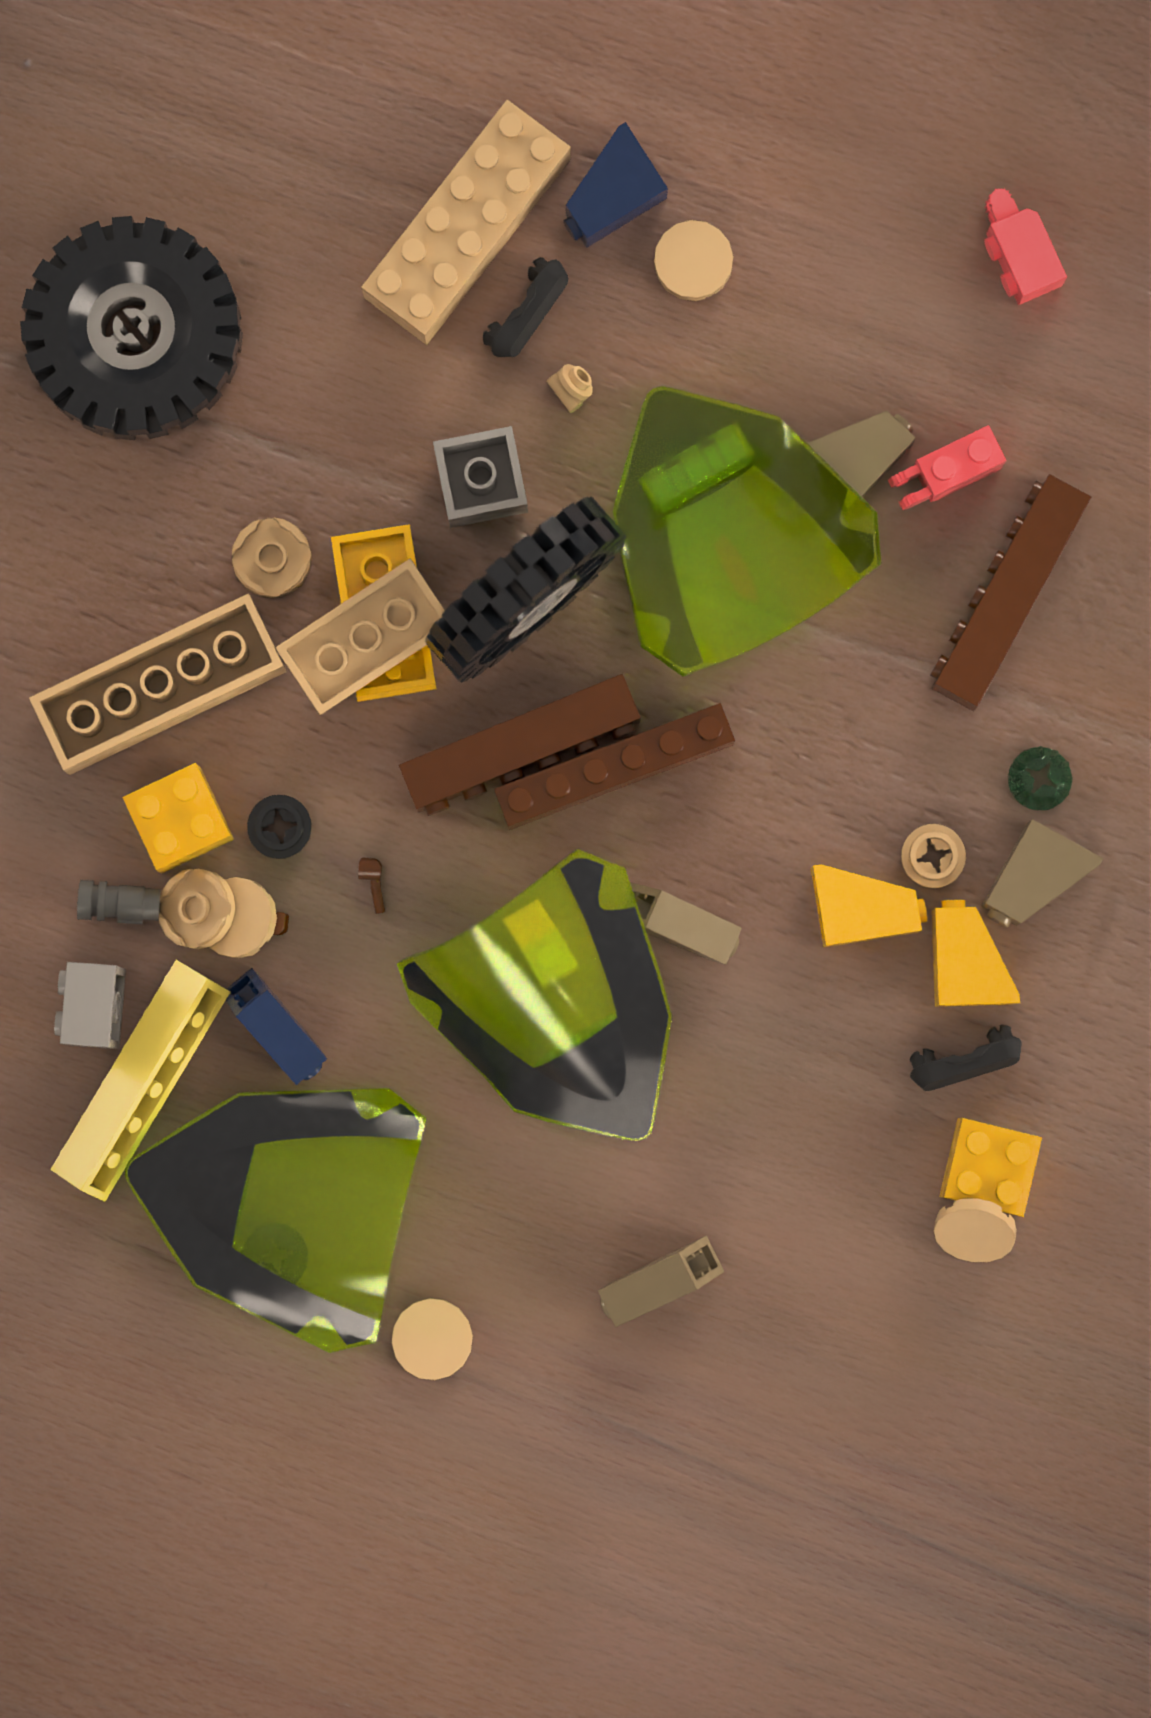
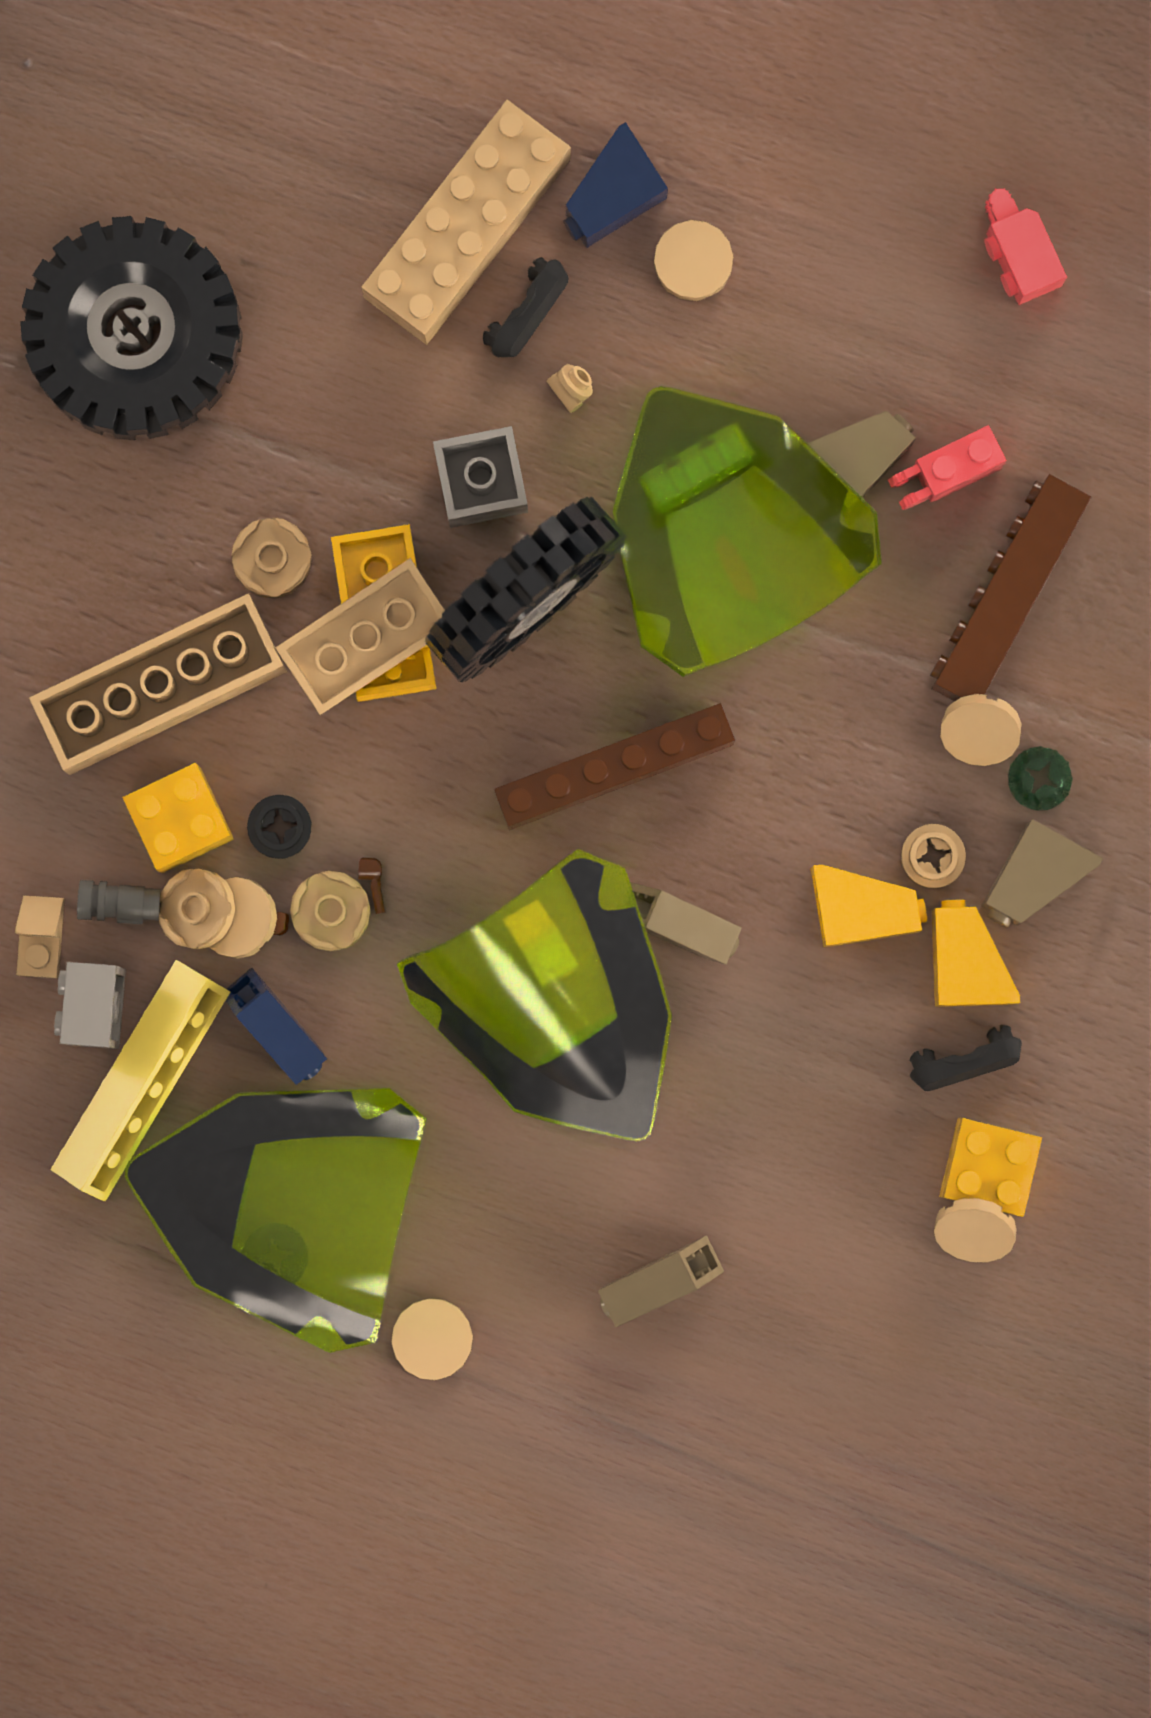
(40, 936): none -> tan slope
(330, 911): none -> tan tile
(520, 744): reddish brown brick -> none
(980, 730): none -> tan tile

